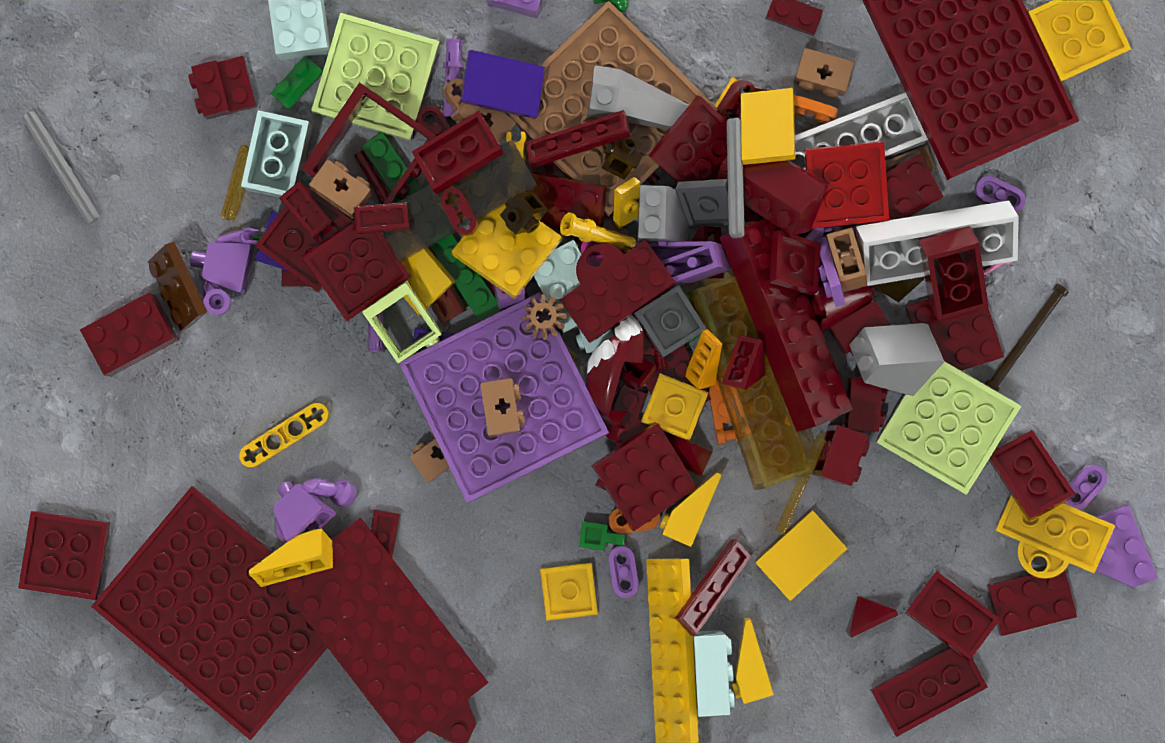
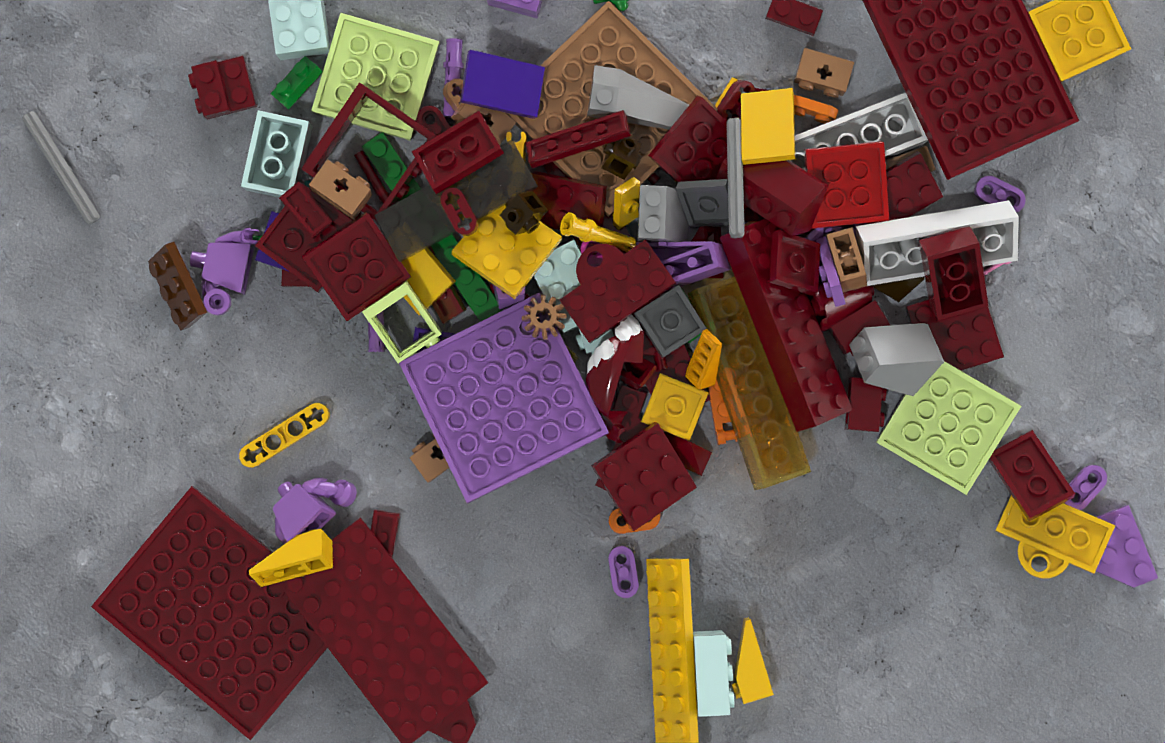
(64, 555): dark red plate -> none
(129, 334): dark red brick -> none
(235, 190): clear yellow axle -> none
(381, 218): dark red plate -> none
(497, 422): medium nougat brick -> none
(568, 591): yellow tile -> none
(596, 536): green plate -> none
(687, 516): yellow slope -> none
(713, 587): dark red tile -> none
(745, 364): dark red slope -> none
(800, 487): clear yellow bar -> none
(801, 555): yellow tile -> none
(841, 455): dark red brick -> none
(868, 615): dark red slope -> none
(927, 690): dark red plate -> none
(952, 616): dark red plate -> none
(1010, 360): dark brown bar -> none
(1031, 602): dark red plate -> none

